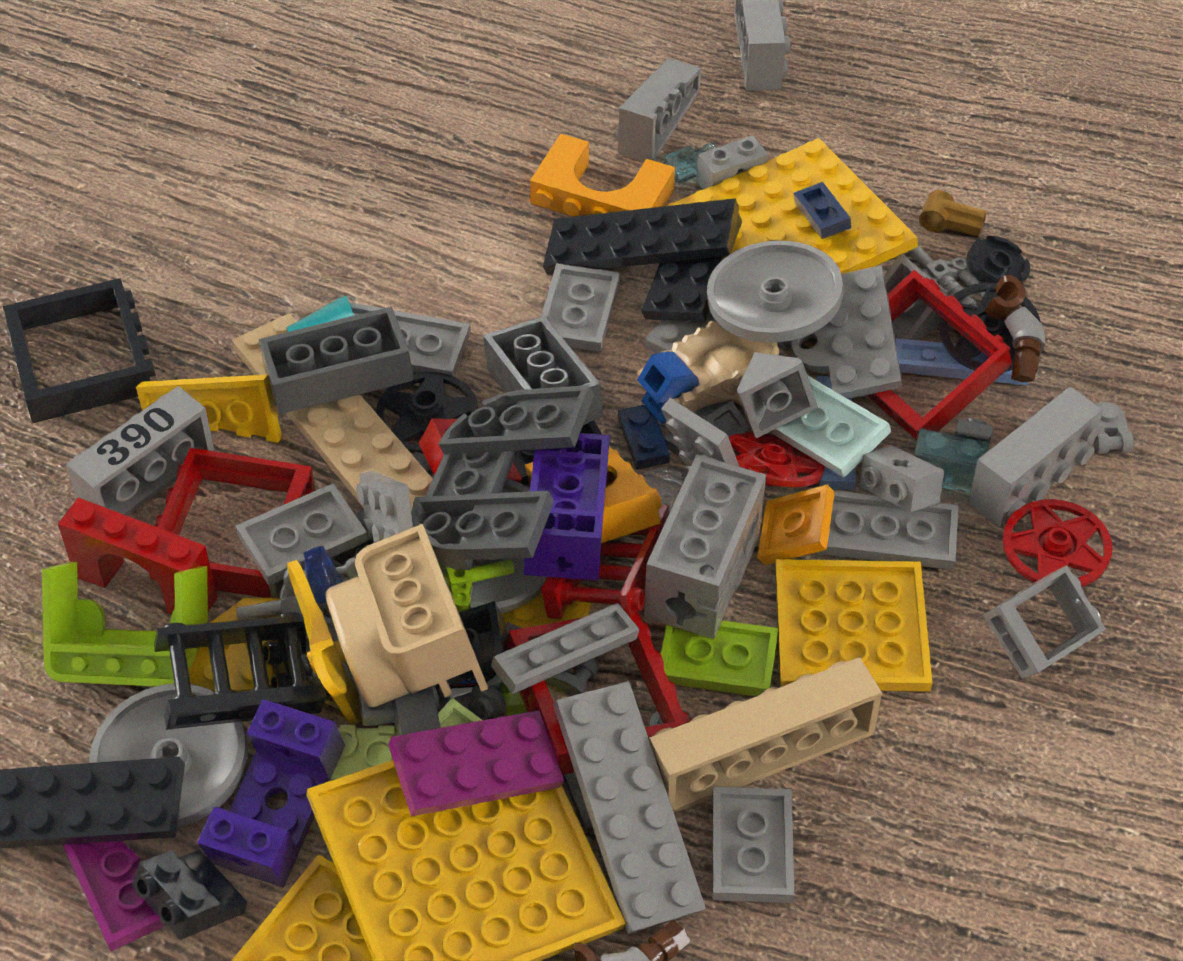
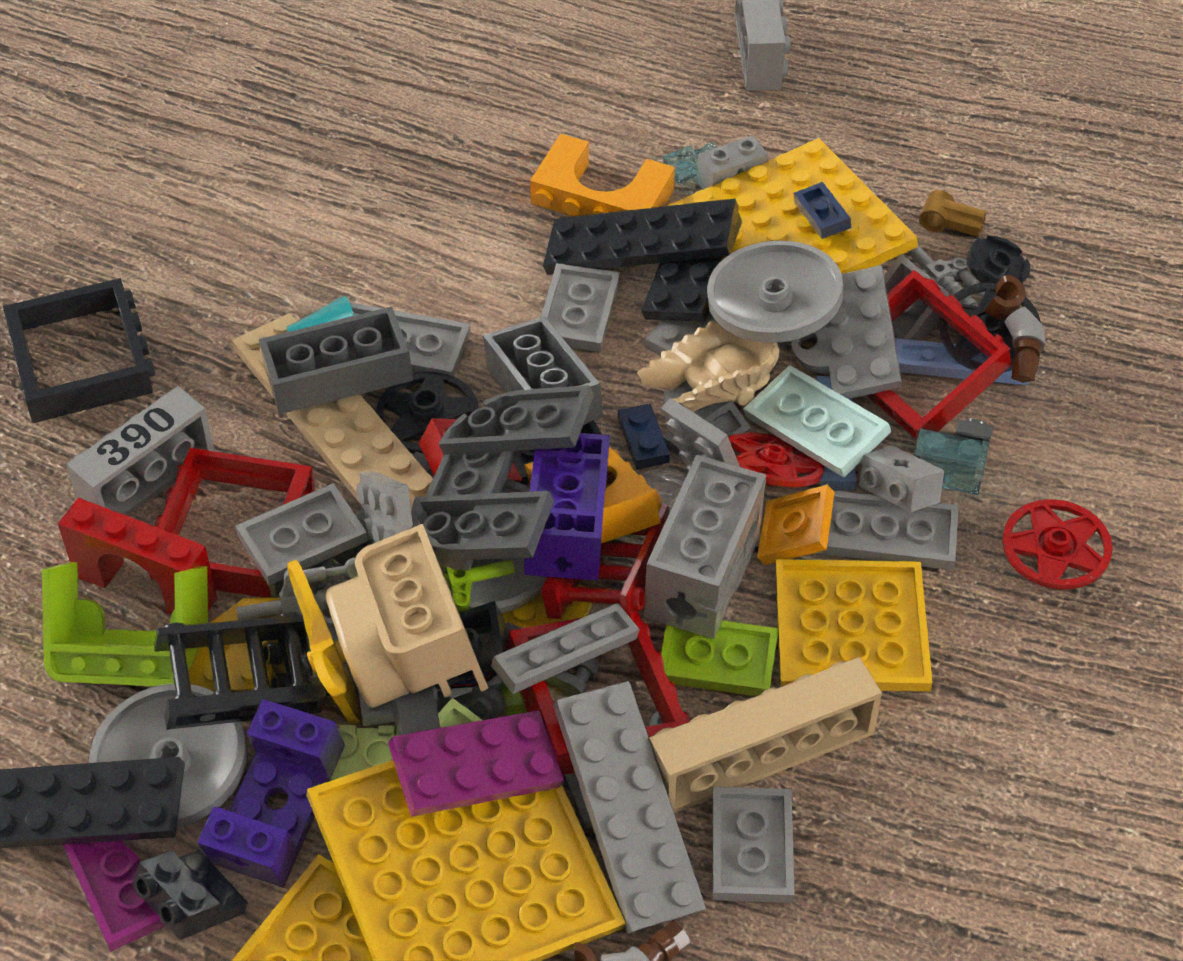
(230, 403): yellow wing -> none
(320, 572): clear blue cone -> none
(656, 109): light grey wedge -> none
(665, 378): blue brick -> none
(775, 392): light grey slope -> none
(1018, 640): light grey window -> none
(1035, 456): light grey brick -> none
(1114, 431): light grey plate -> none

